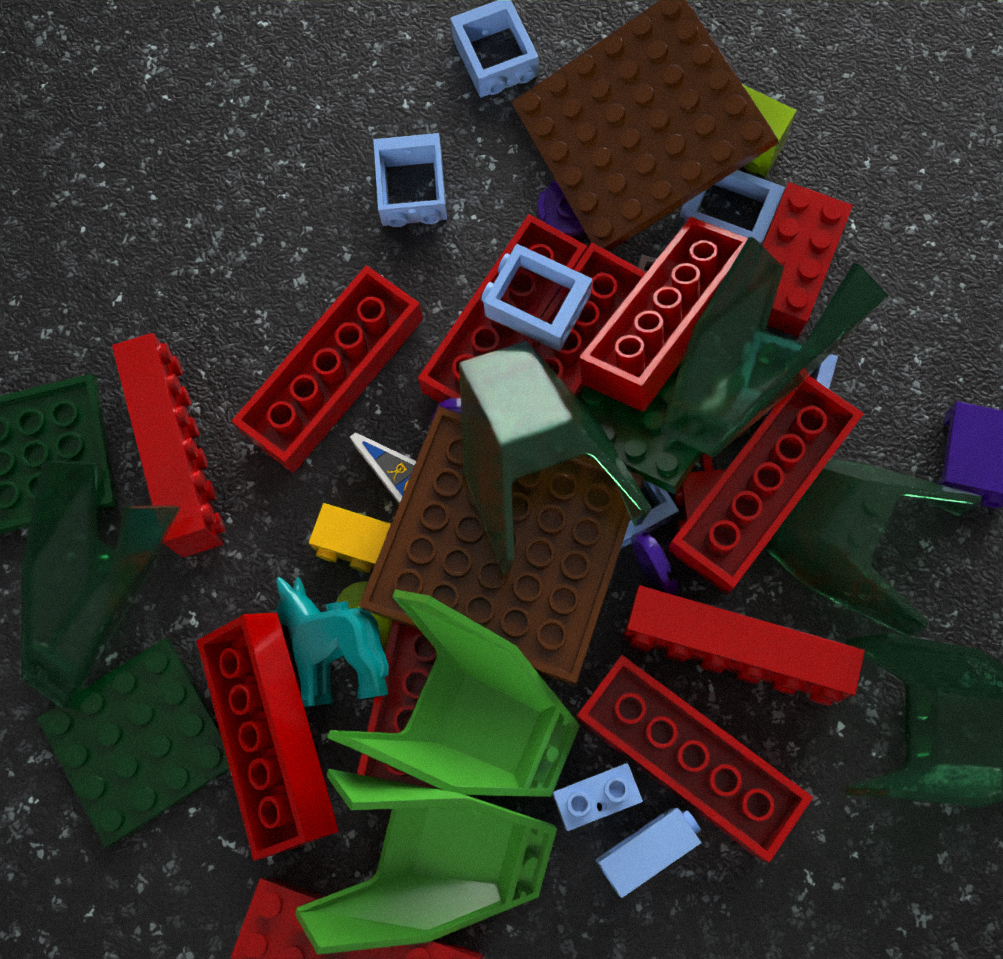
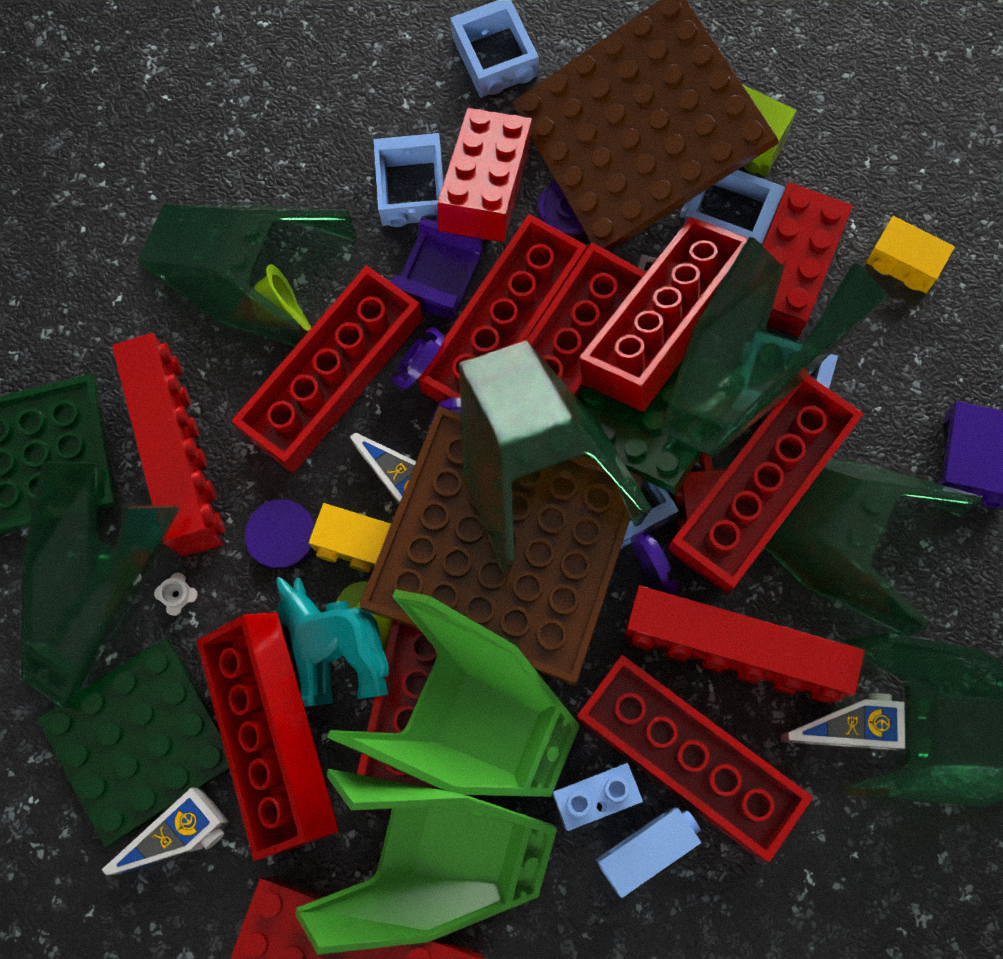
(165, 594): none -> white plate
(181, 829): none -> slope
(213, 250): none -> clear green windscreen
(279, 292): none -> lime piece
(279, 534): none -> dark purple tile
(418, 358): none -> dark purple tile
(440, 269): none -> dark purple panel
(484, 175): none -> brick
(524, 323): light blue window -> none
(864, 724): none -> slope
(910, 255): none -> yellow brick

